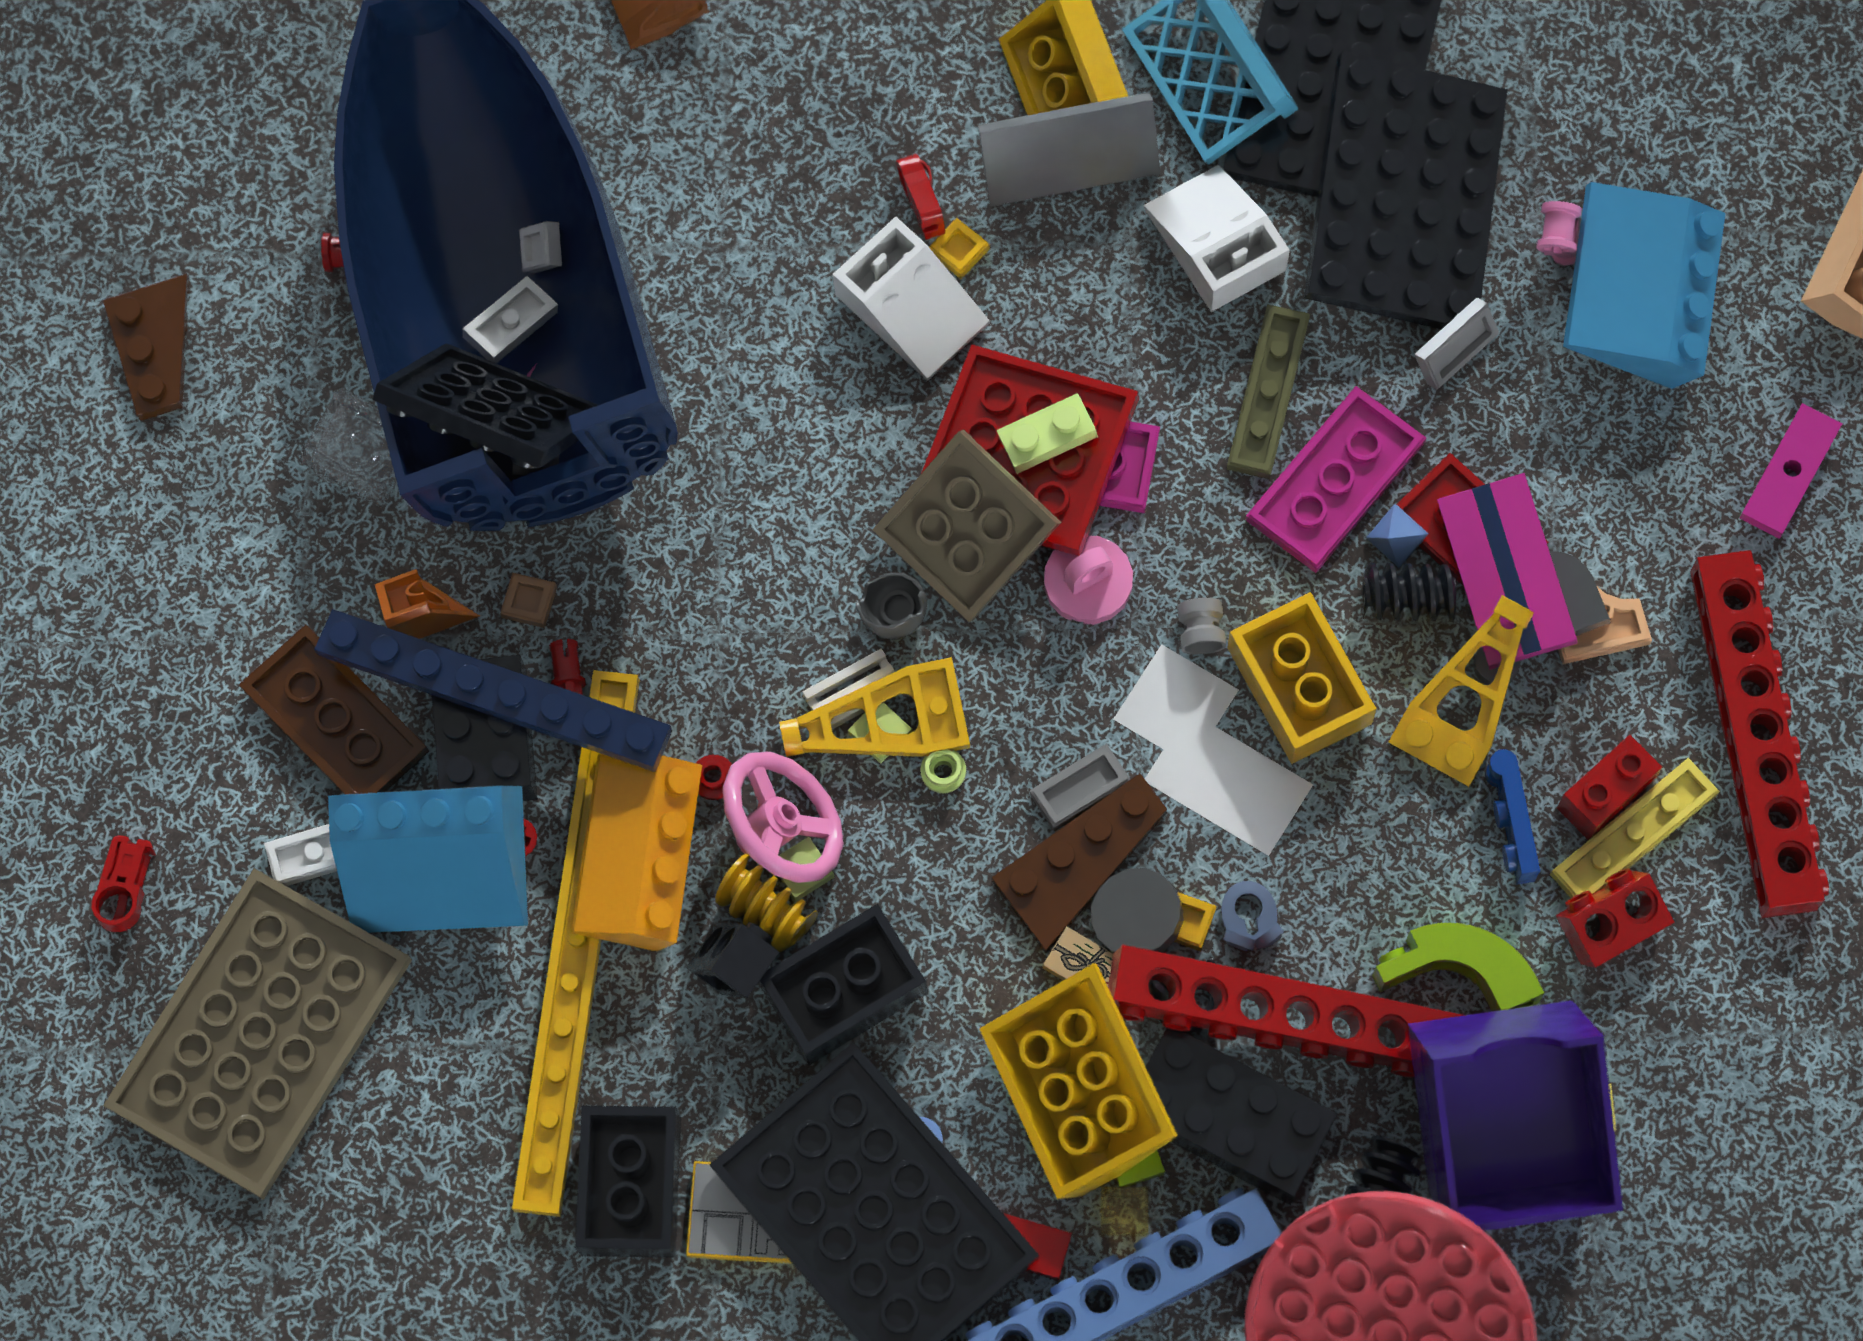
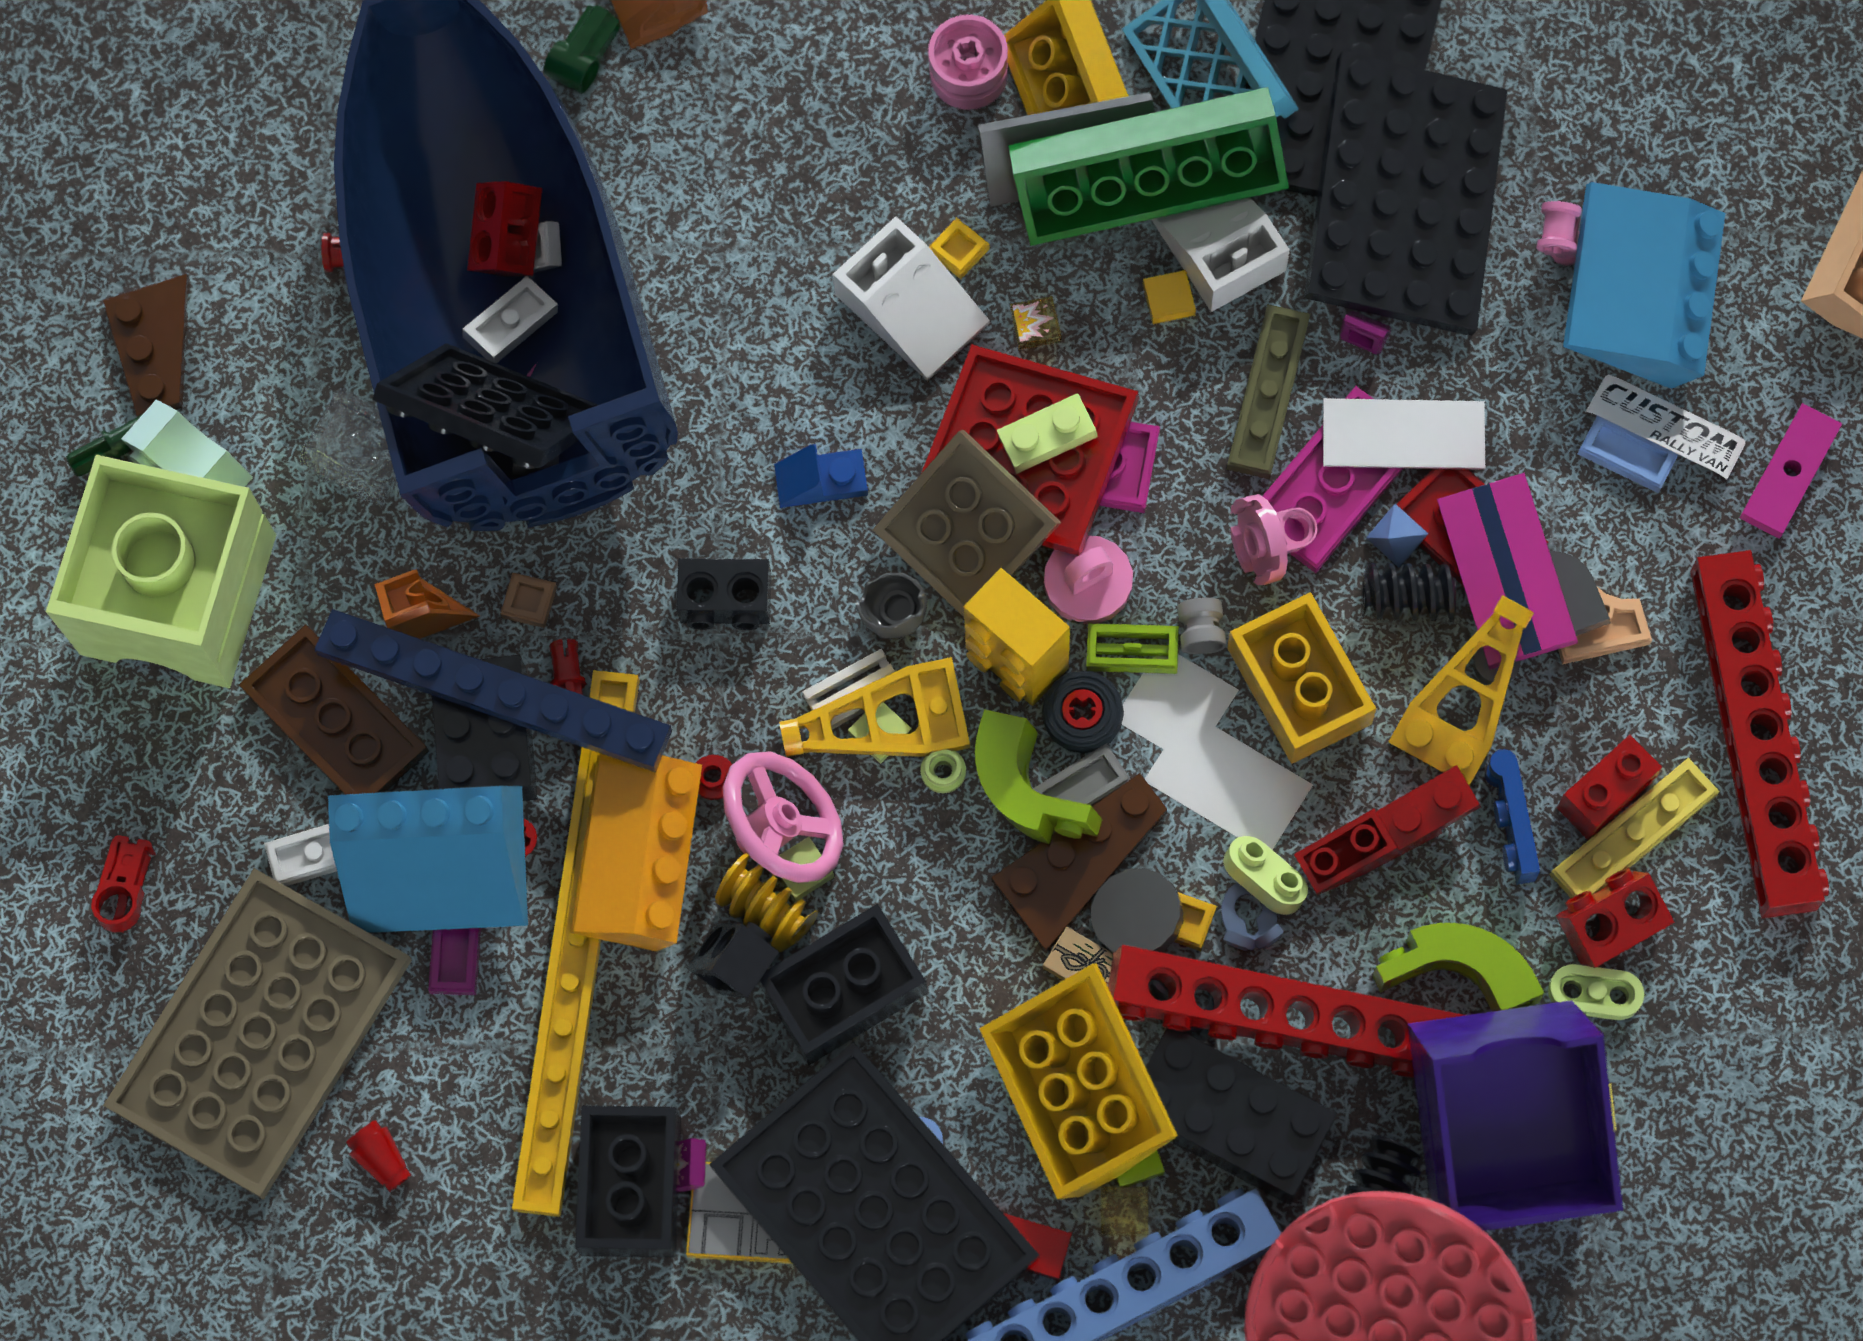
(108, 445): none -> dark green axle
(162, 570): none -> yellowish green piece
(172, 443): none -> light aqua brick
(379, 1155): none -> red cone
(454, 961): none -> magenta tile
(504, 229): none -> red brick
(578, 57): none -> dark green piece
(691, 1164): none -> magenta tile
(725, 580): none -> black brick
(820, 478): none -> blue slope
(921, 195): red piece -> none
(968, 62): none -> bright pink wheel
(1002, 764): none -> lime arch
(1016, 638): none -> yellow brick
(1035, 322): none -> tile
(1082, 689): none -> black bush
(1132, 665): none -> lime tile
(1149, 166): none -> green brick
(1169, 297): none -> yellow tile
(1262, 540): none -> bright pink tile
(1265, 875): none -> yellowish green plate
(1364, 332): none -> magenta slope
(1387, 832): none -> red slope
(1403, 434): none -> white piece
(1456, 343): light grey tile -> none
(1595, 990): none -> yellowish green plate
(1627, 454): none -> light blue tile
(1667, 425): none -> white sticker

